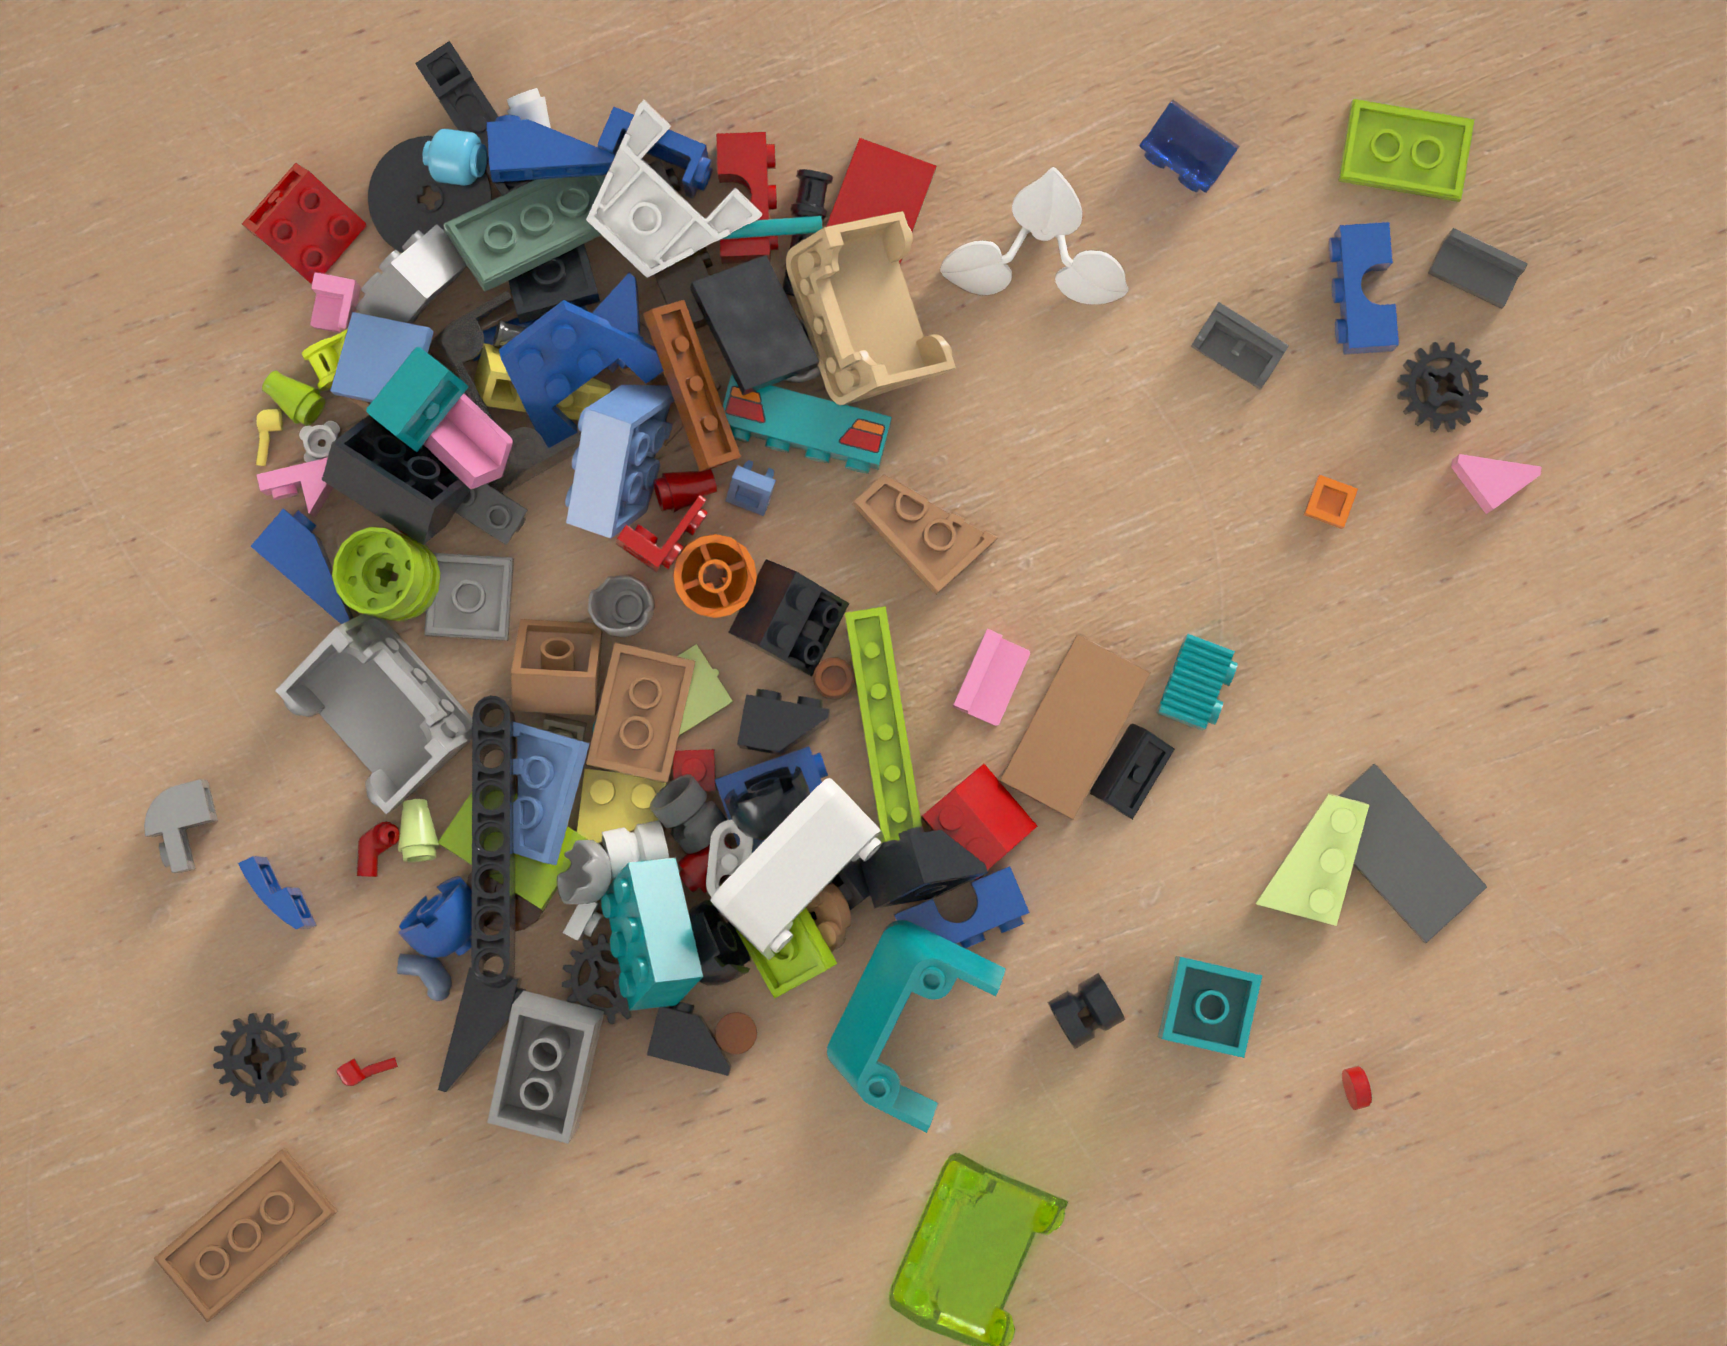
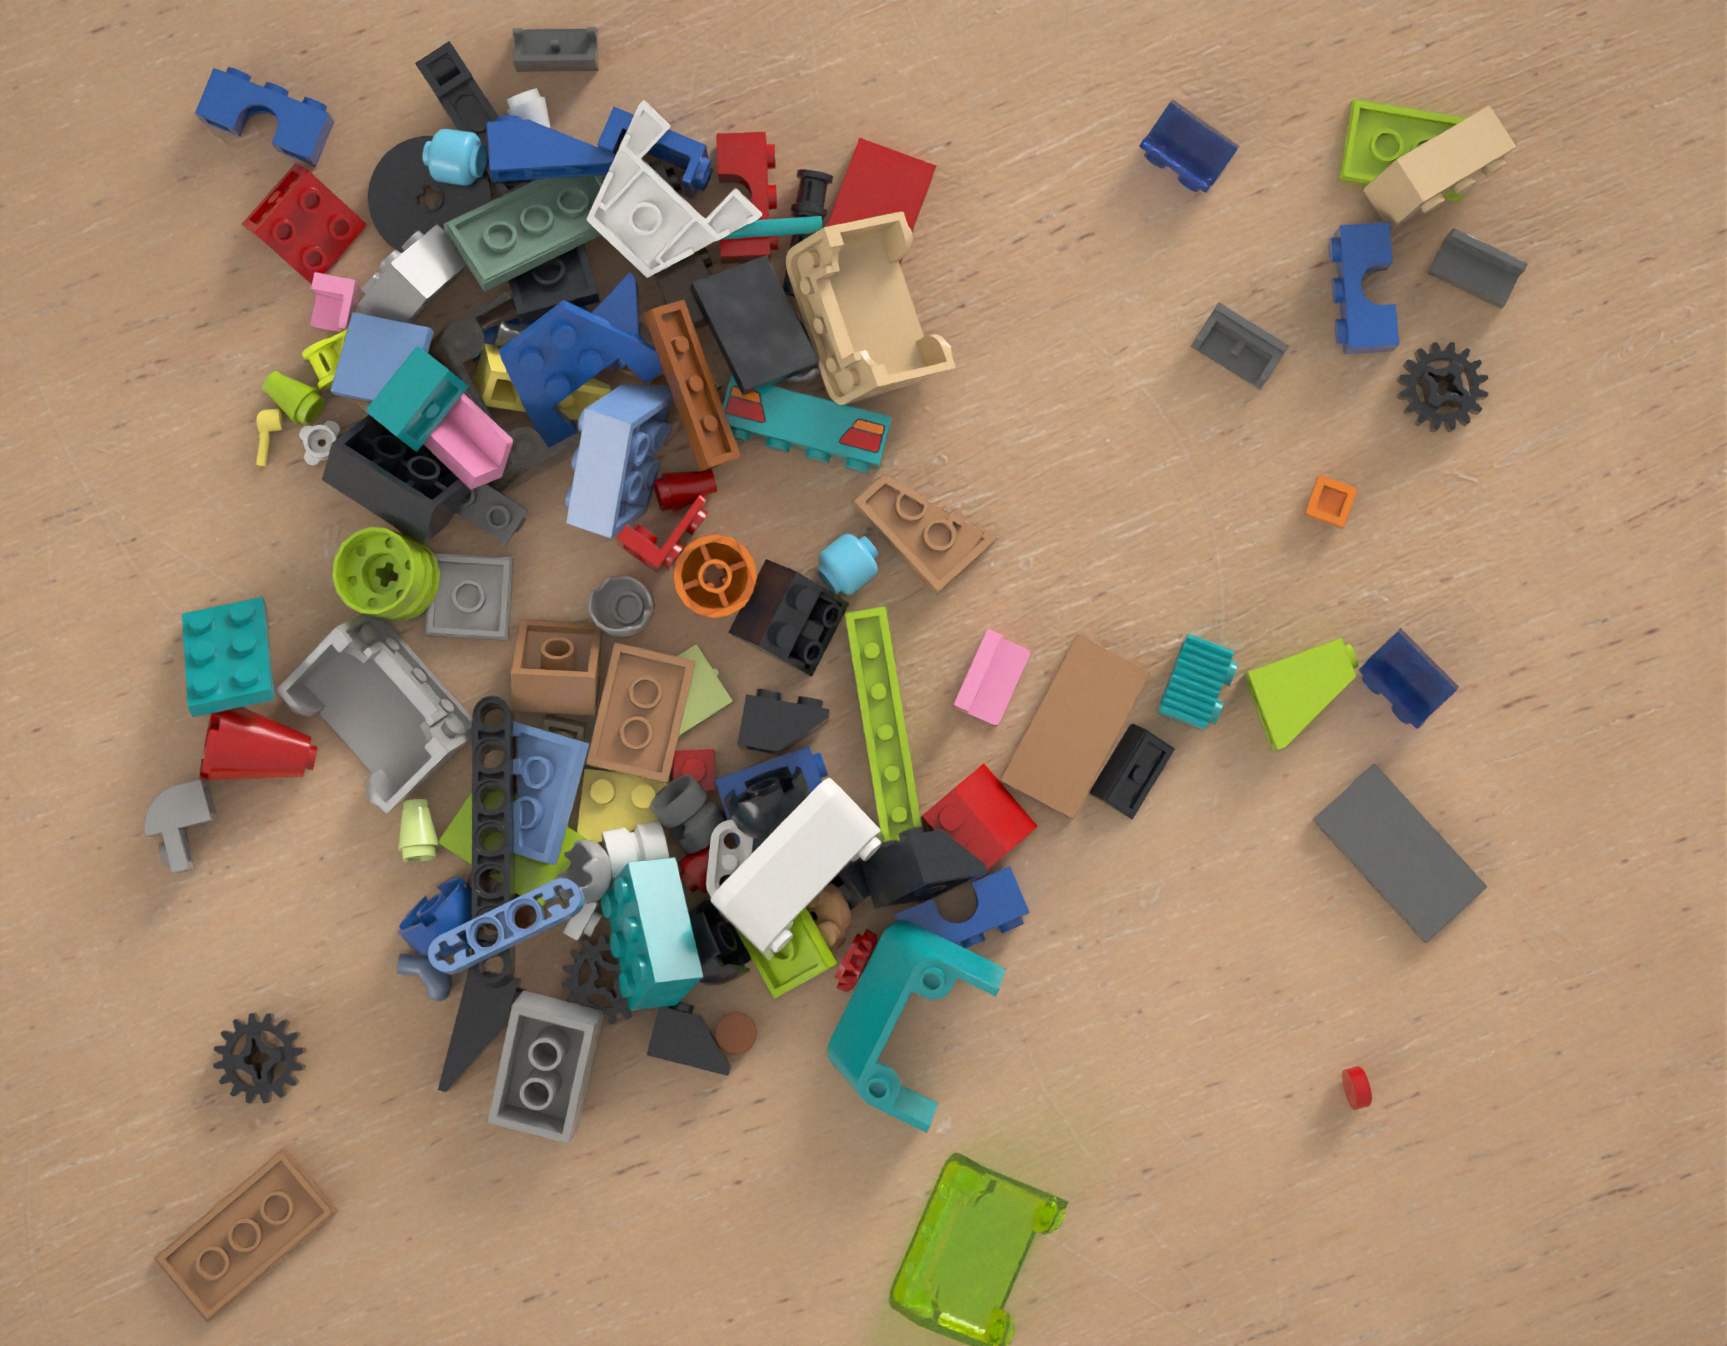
(227, 657): none -> teal plate
(233, 100): none -> blue arch
(253, 747): none -> red cone
(285, 481): bright pink slope -> none
(286, 902): blue slope -> none
(303, 560): blue slope -> none
(352, 1074): red hand -> none
(373, 844): red arm -> none
(508, 932): none -> medium blue beam
(555, 50): none -> dark grey hinge
(751, 489): medium blue tile -> none
(834, 678): dark orange tile -> none
(847, 564): none -> medium azure head
(855, 960): none -> red gear
(1047, 211): white plant -> none
(1099, 1002): black wheel -> none
(1210, 1006): teal brick -> none
(1299, 688): none -> lime slope
(1320, 863): yellowish green wing -> none
(1407, 679): none -> clear blue bracket
(1439, 167): none -> tan wedge
(1492, 480): bright pink slope -> none

